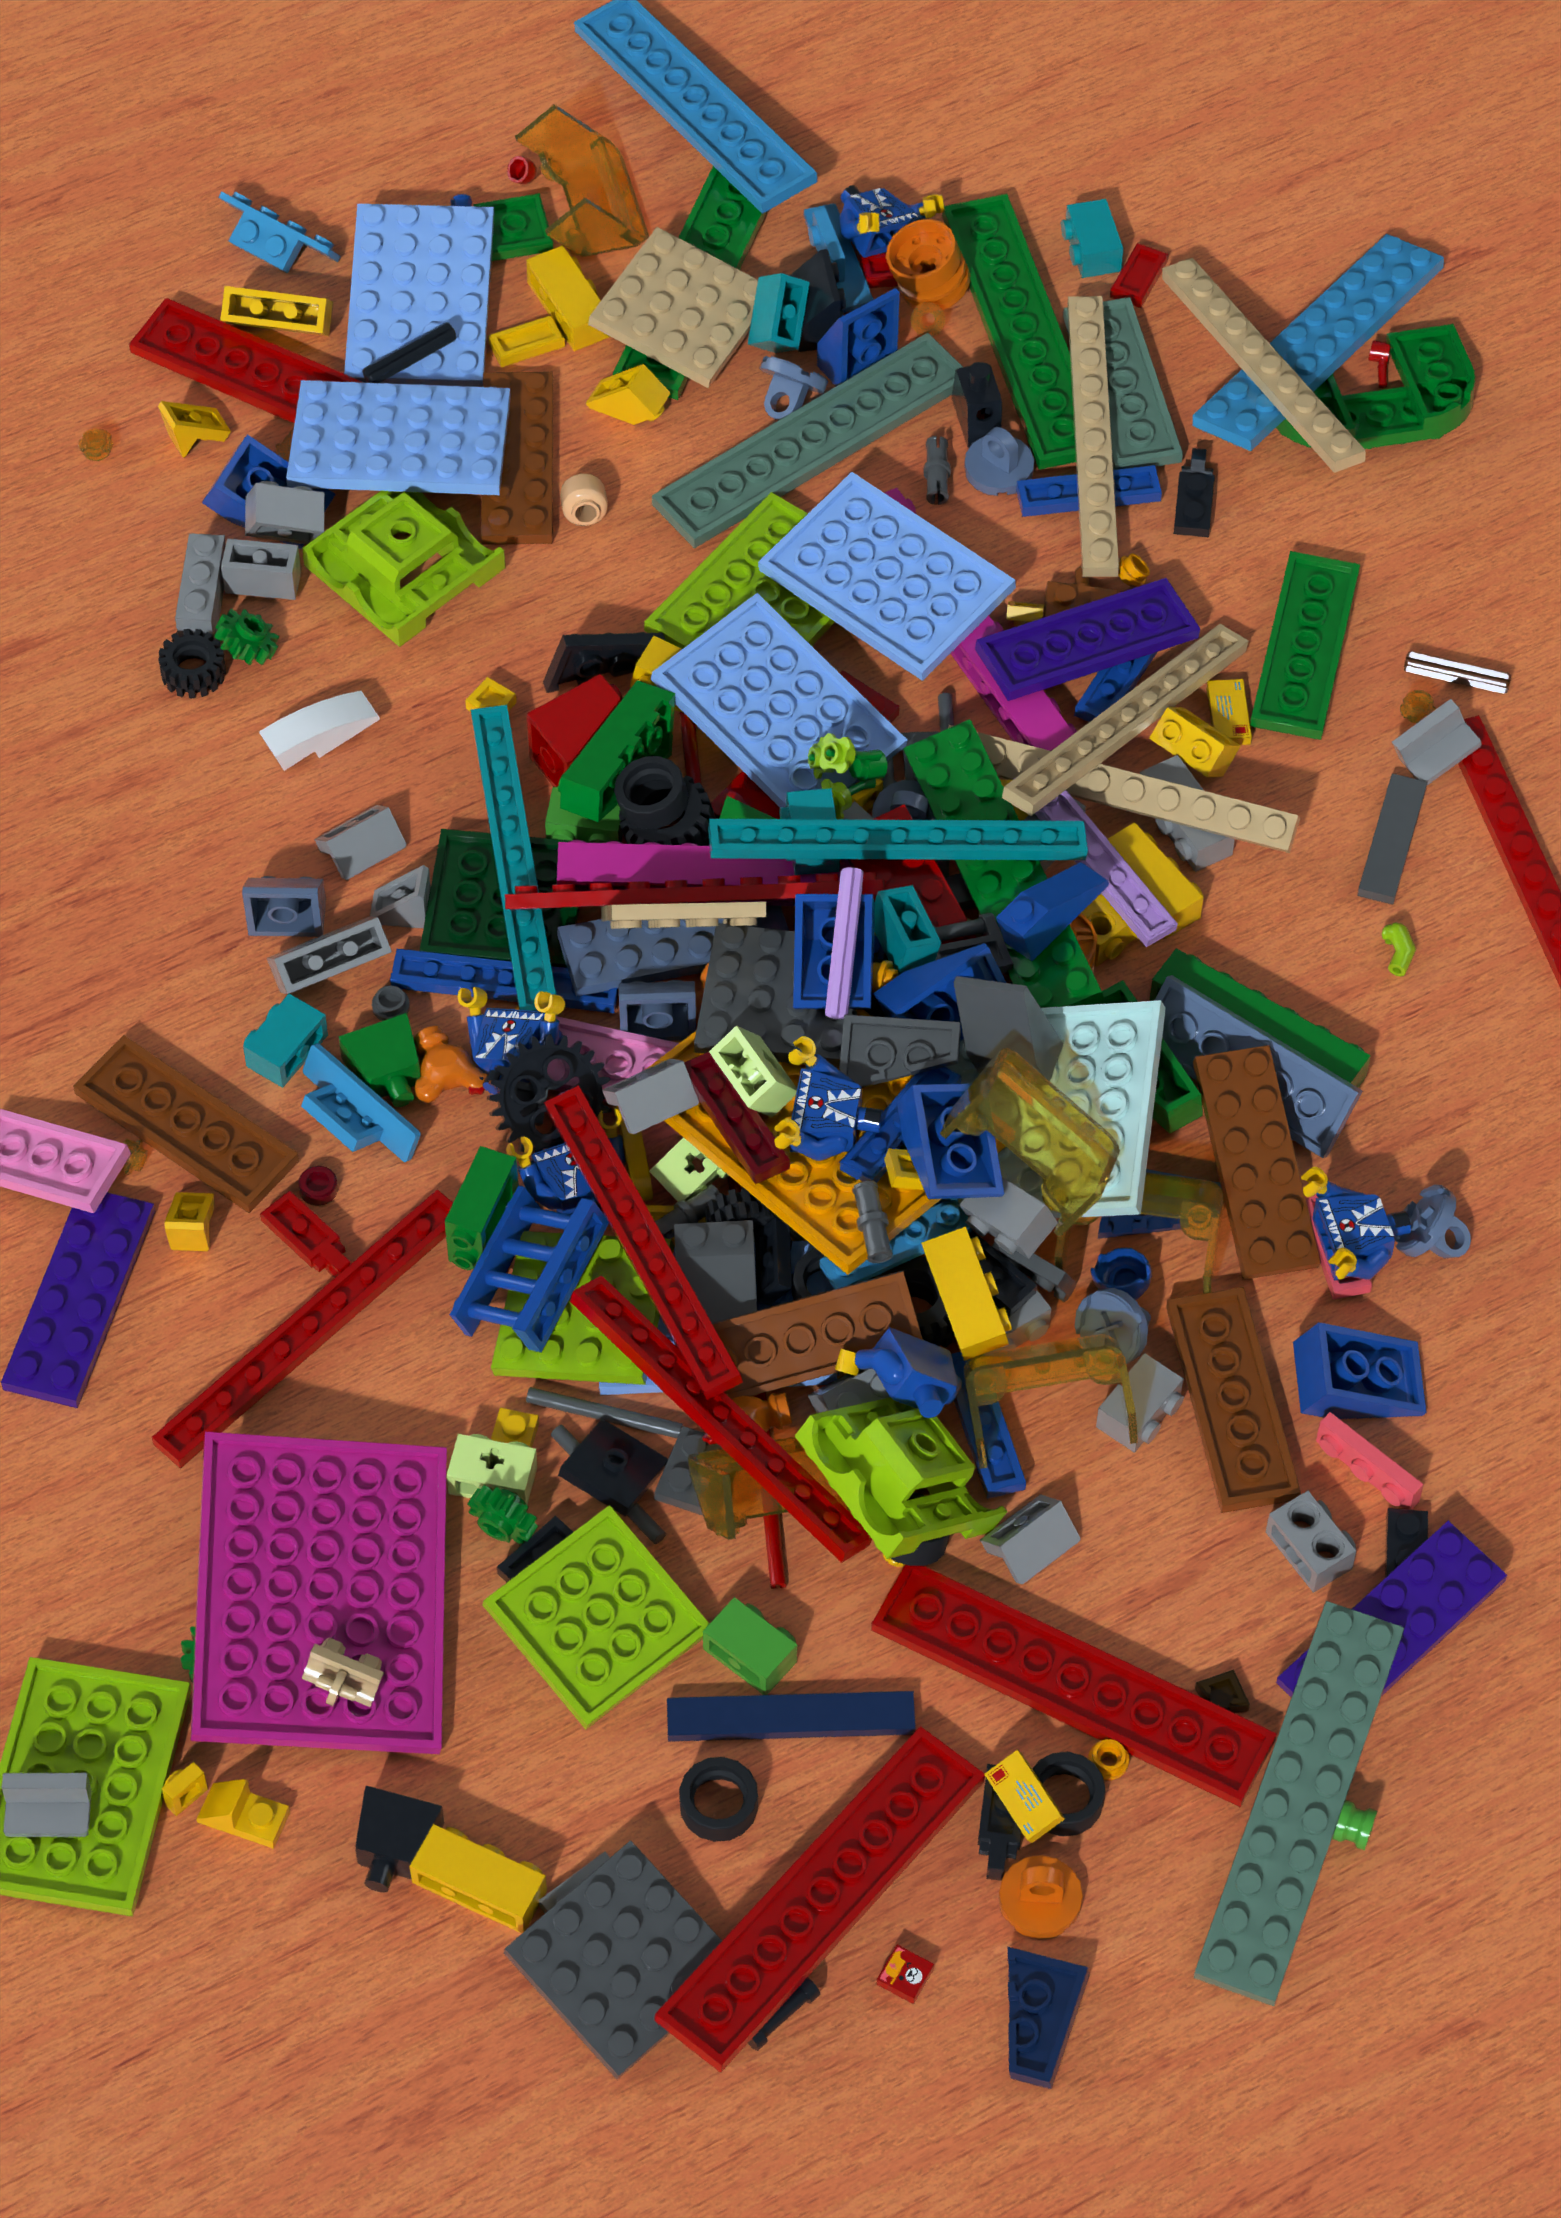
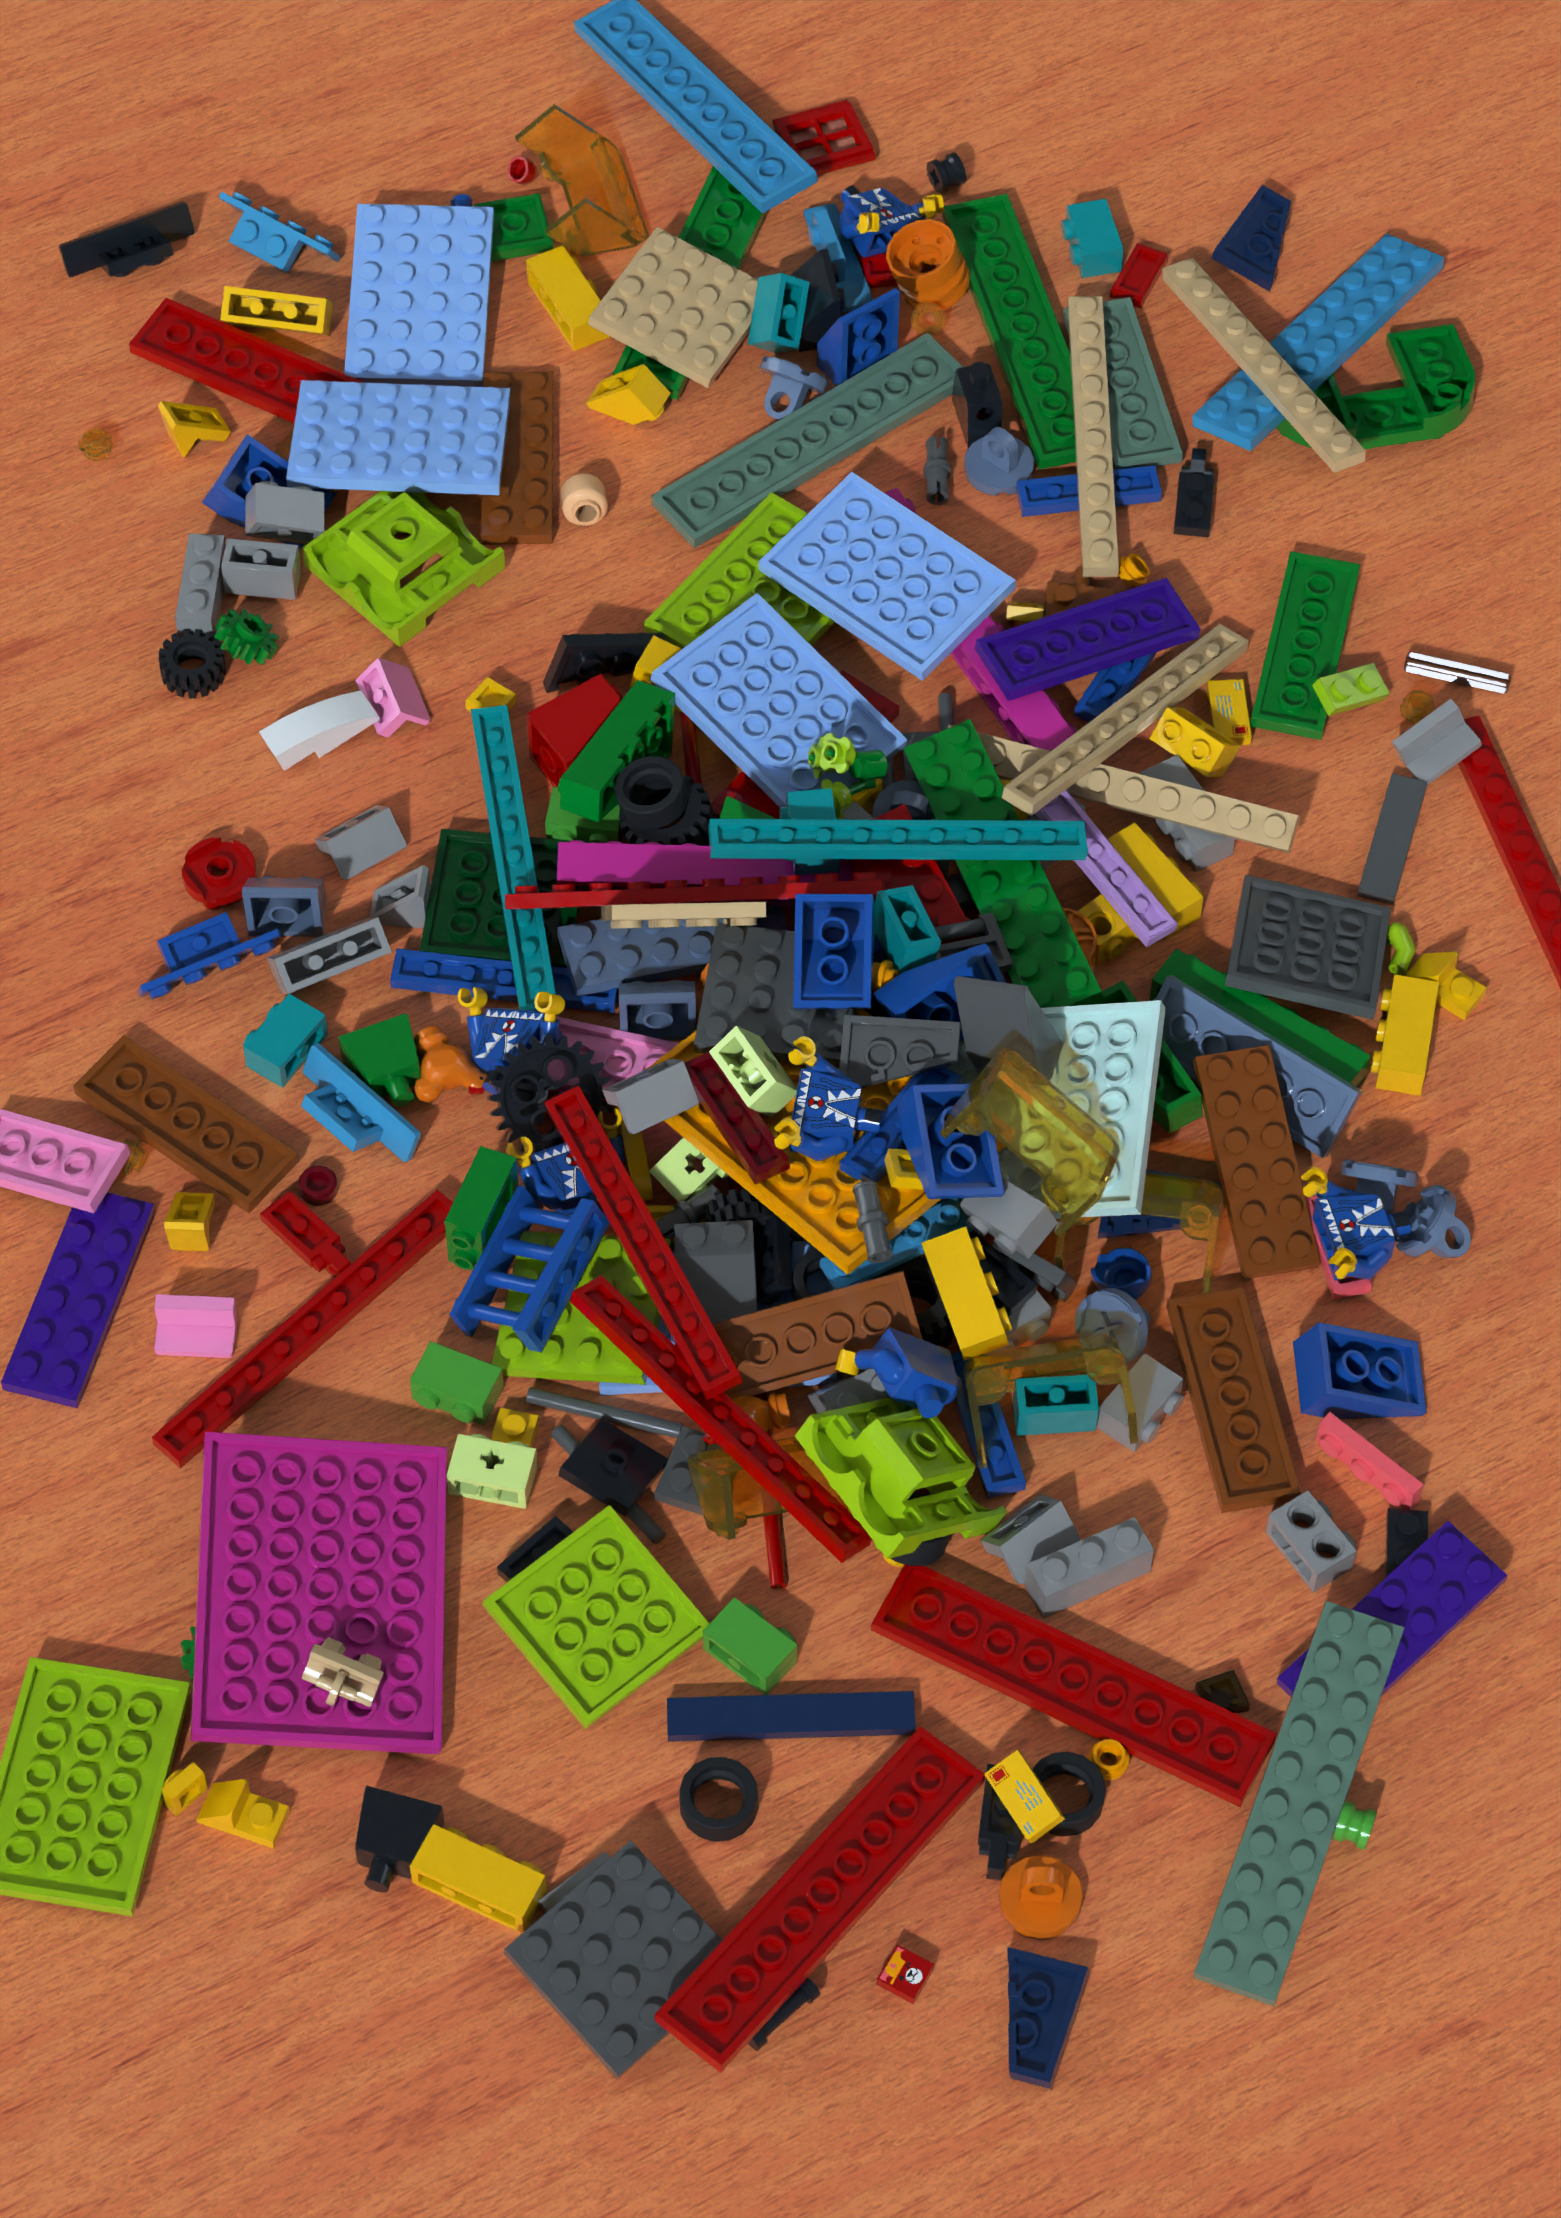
(46, 1804): light grey panel -> none
(129, 243): none -> black bracket
(195, 1326): none -> bright pink panel
(202, 948): none -> blue bracket
(217, 890): none -> red plate
(390, 1002): dark grey plate -> none
(392, 695): none -> bright pink panel
(409, 353): black axle -> none
(456, 1384): none -> bright green brick
(502, 1515): green gear -> none
(526, 341): yellow tile -> none
(826, 137): none -> red piece
(844, 943): lavender axle -> none
(946, 172): none -> black wheel
(1048, 909): blue slope -> none
(1055, 1405): none -> teal brick
(1088, 1567): none -> light grey brick
(1255, 238): none -> dark blue wing
(1308, 947): none -> dark grey plate
(1351, 689): none -> lime plate
(1379, 1180): none -> sand blue tile
(1380, 353): red hand -> none
(1405, 1034): none -> yellow brick
(1456, 990): none -> yellow slope

